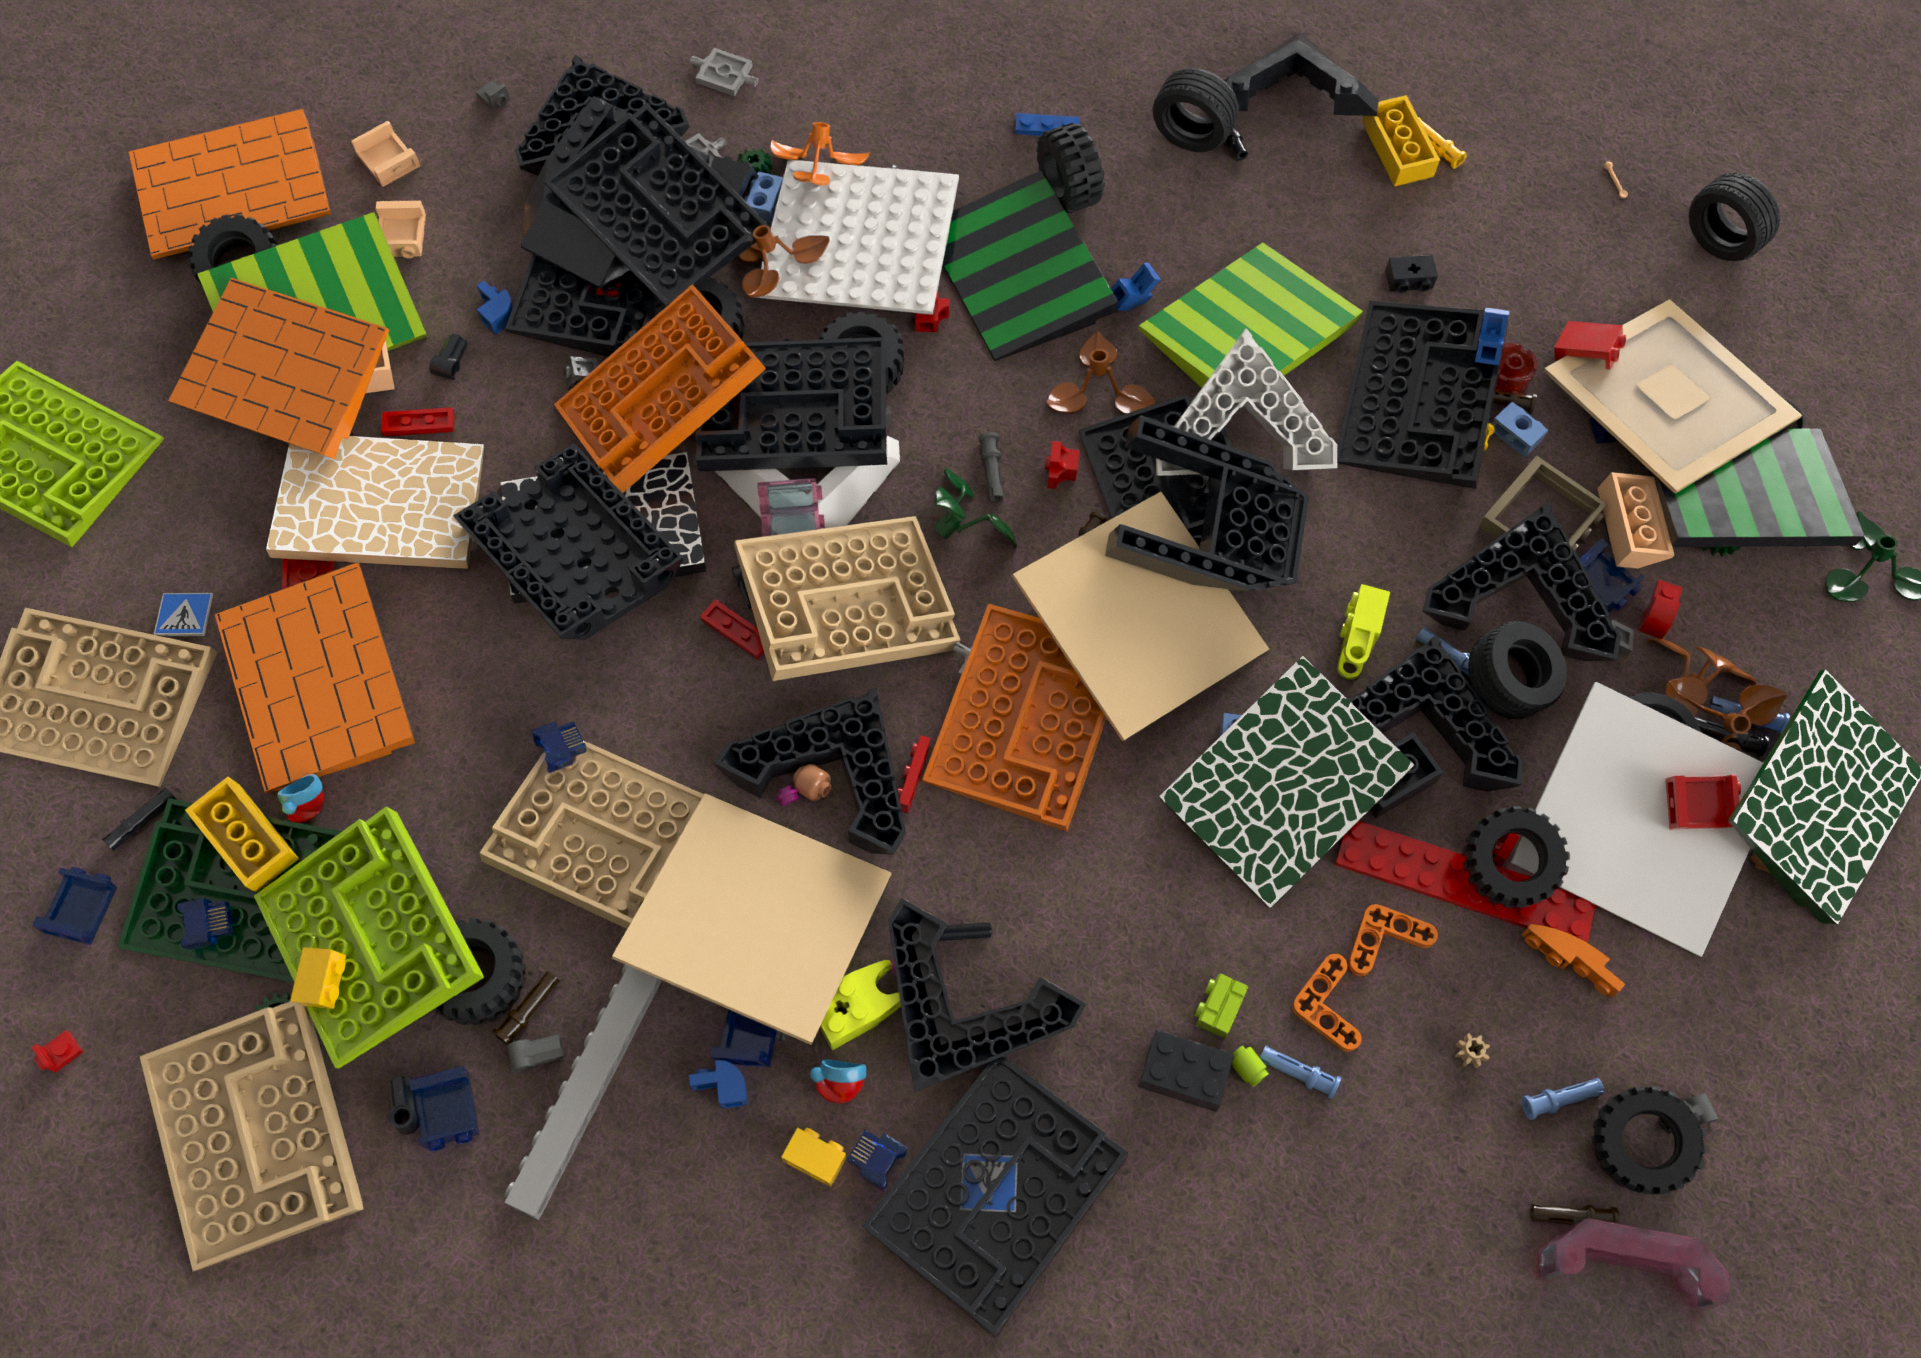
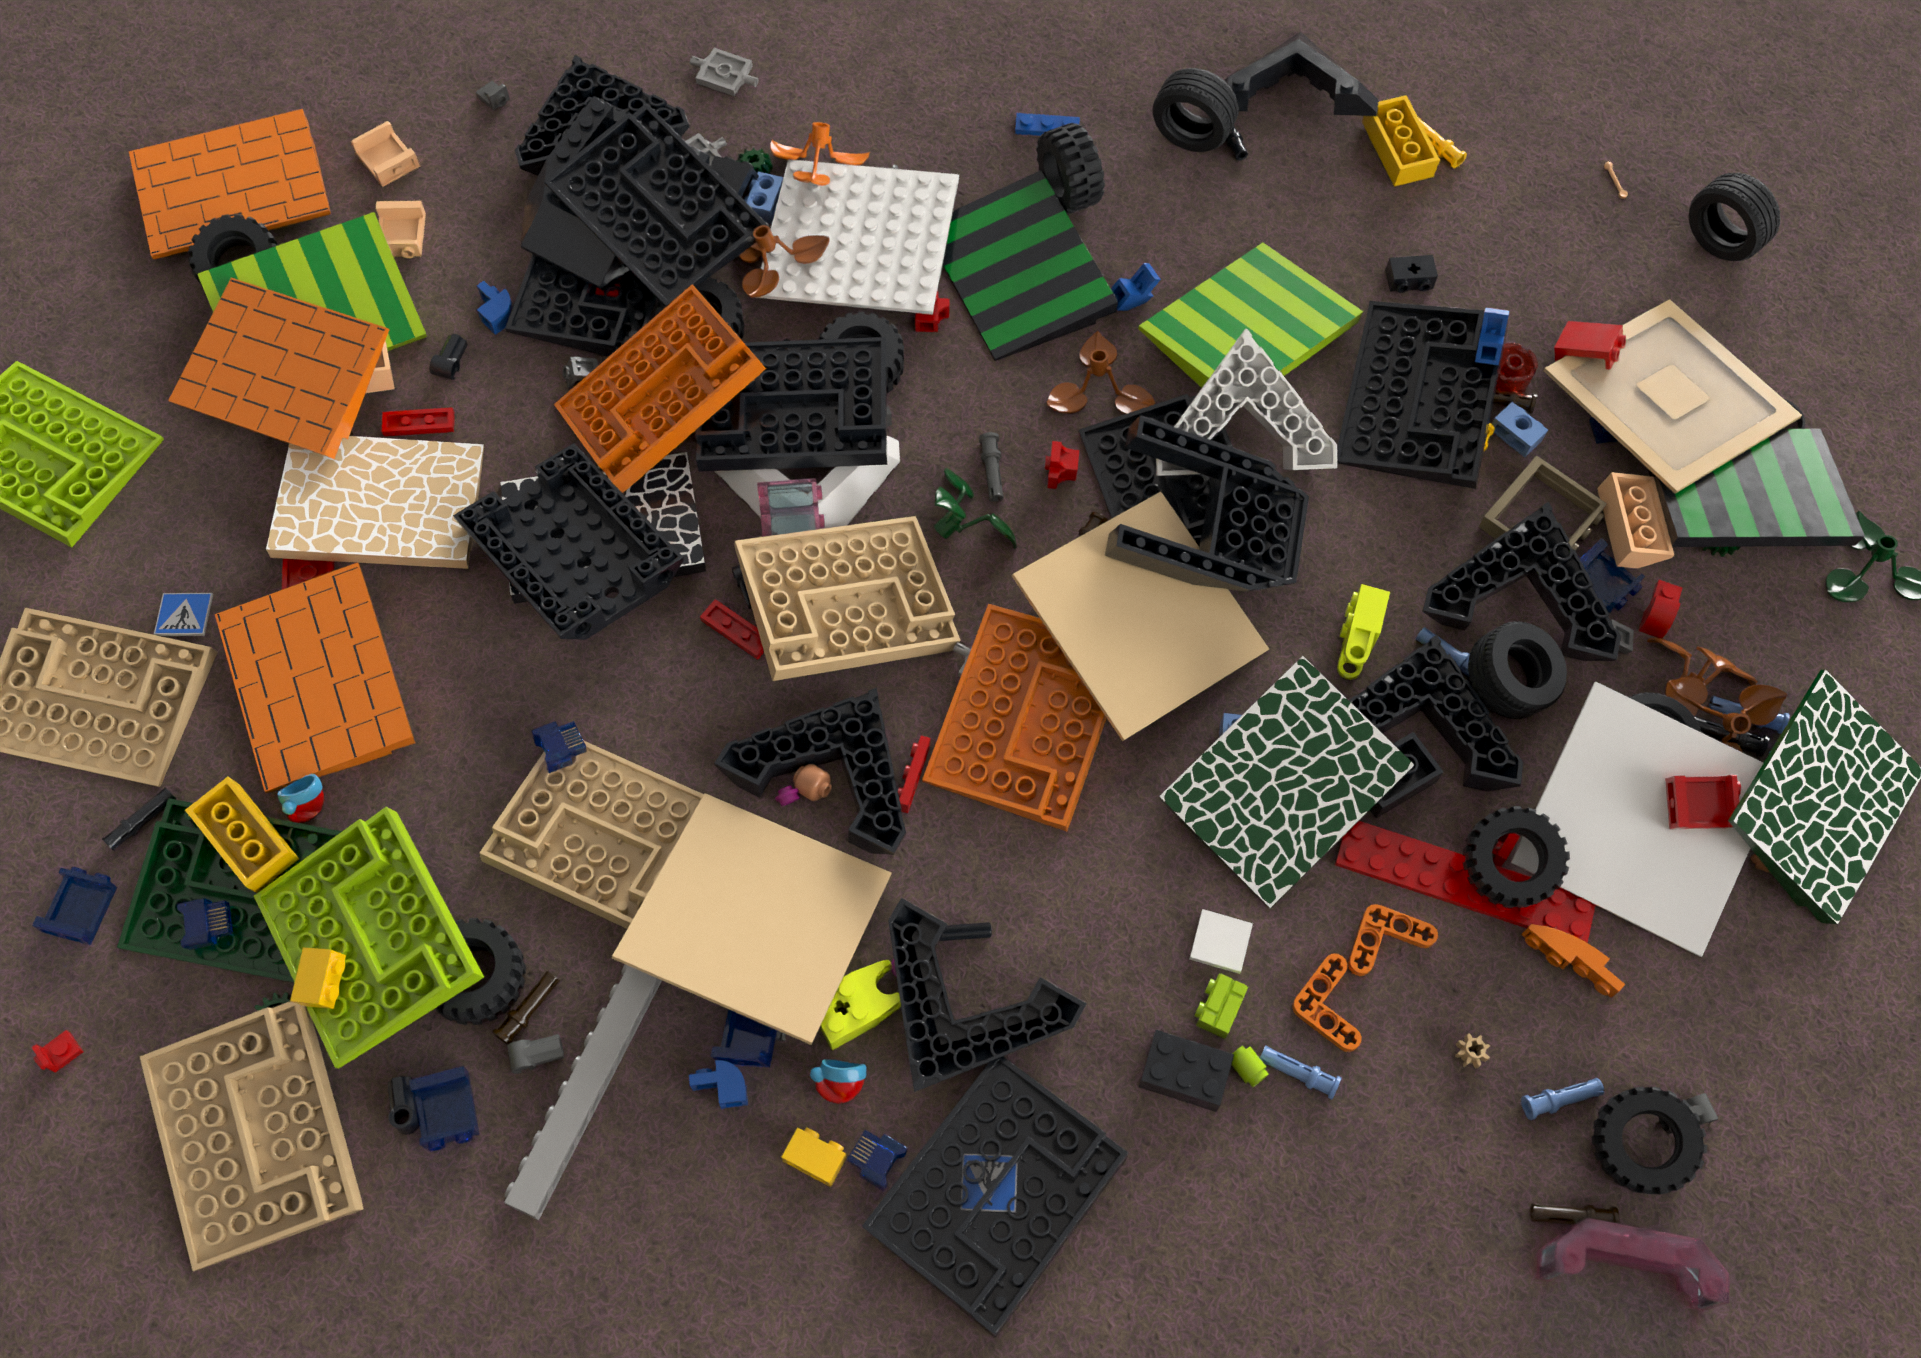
(1221, 941): none -> white tile

